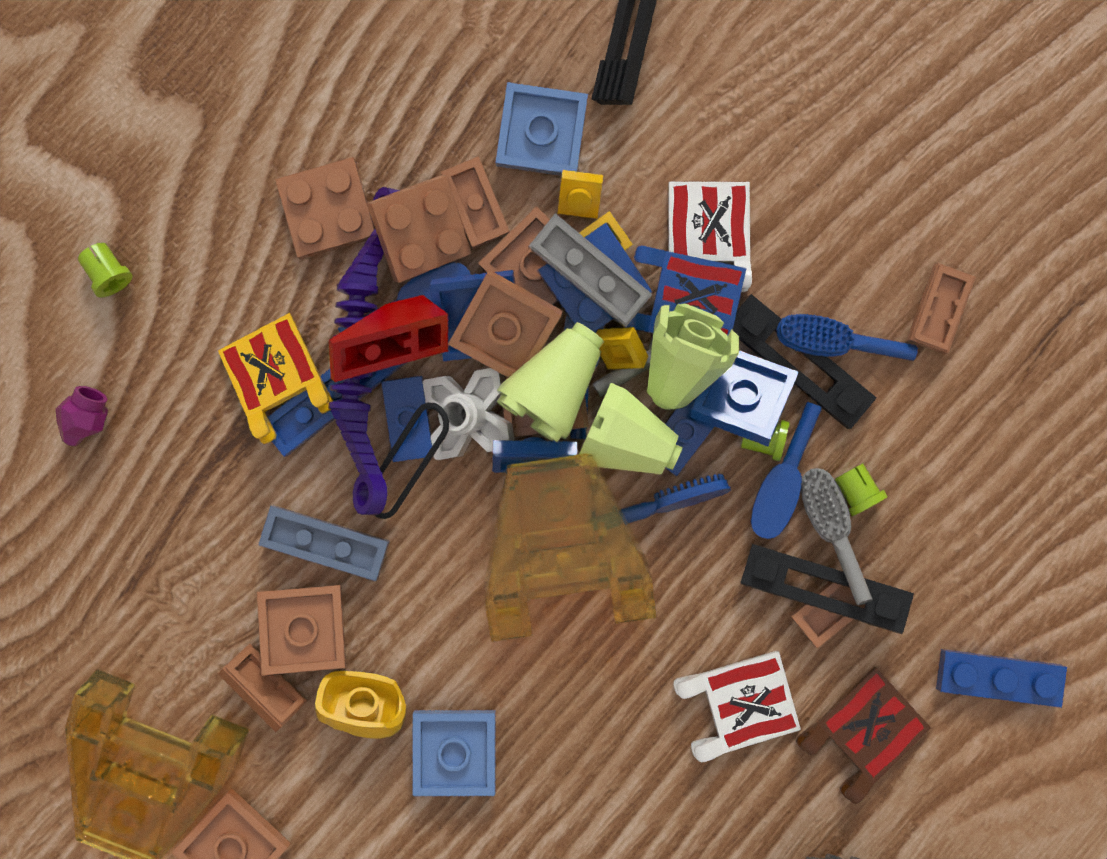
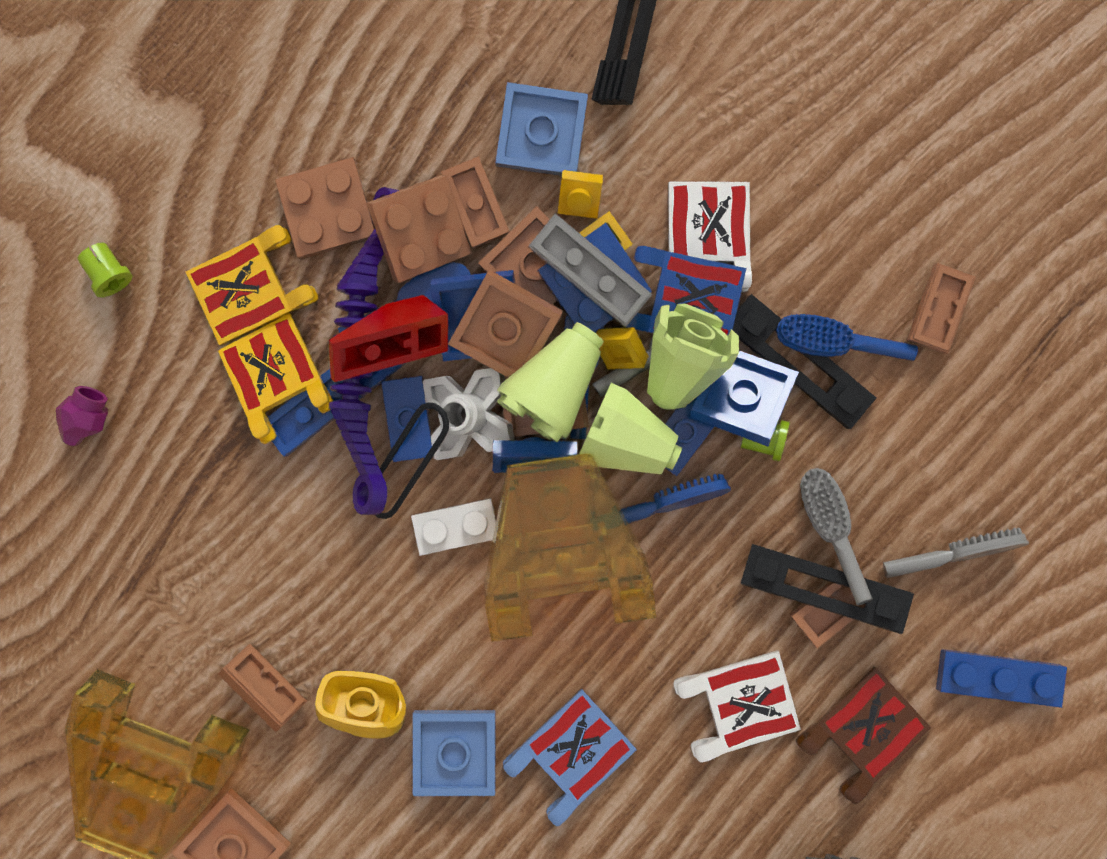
(242, 288): none -> flag
(301, 630): nougat plate -> none
(324, 543): sand blue plate -> none
(454, 526): none -> white plate
(576, 750): none -> flag
(782, 485): blue piece -> none
(859, 489): lime bush -> none
(959, 551): none -> light grey piece

